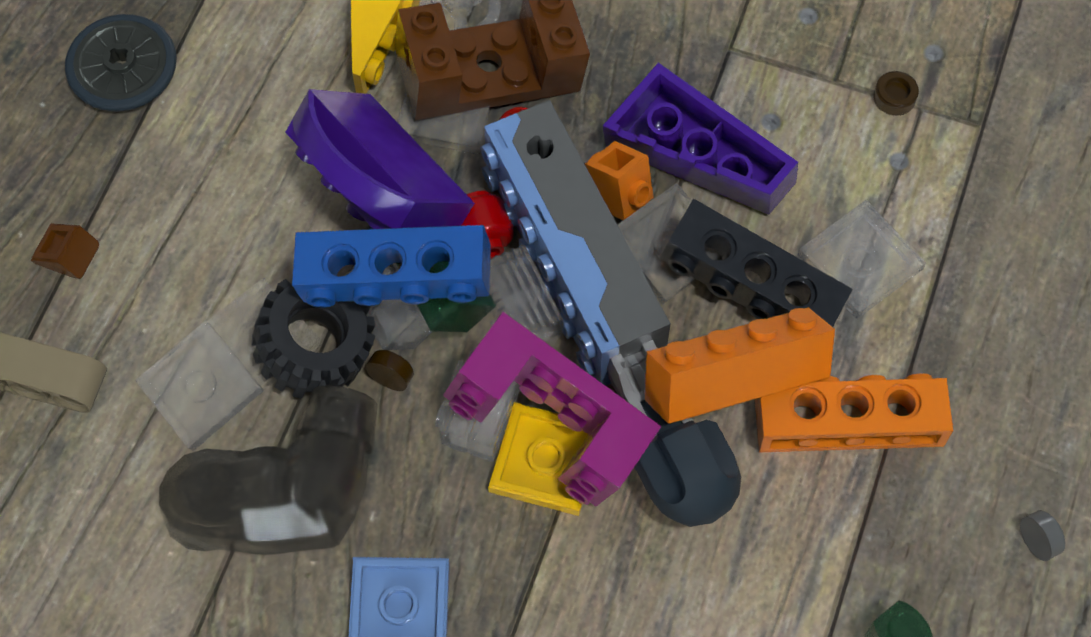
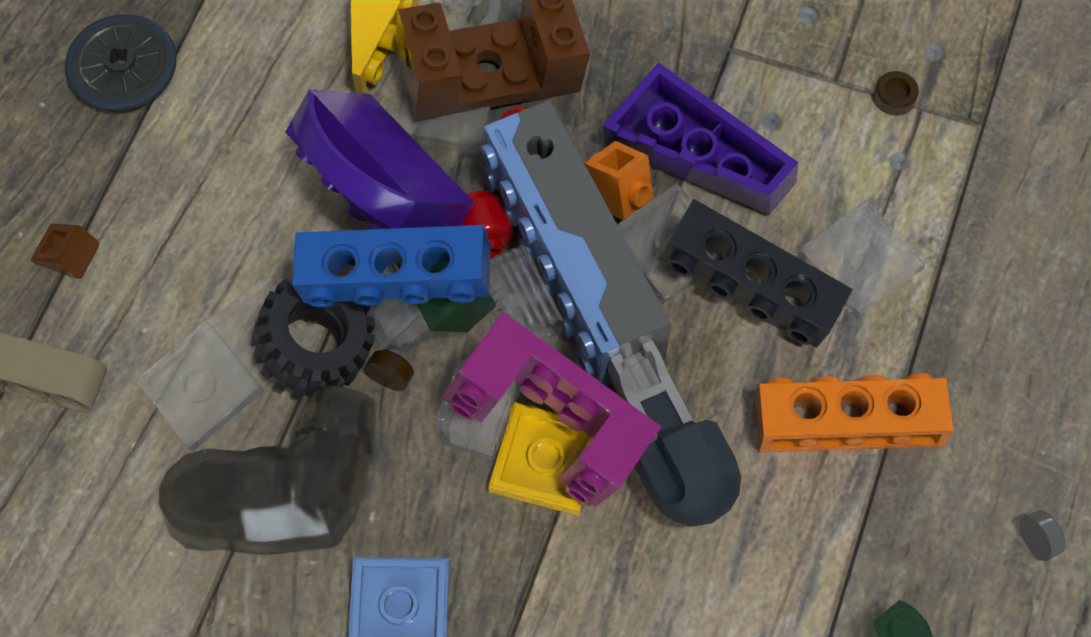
(738, 364): orange brick -> none

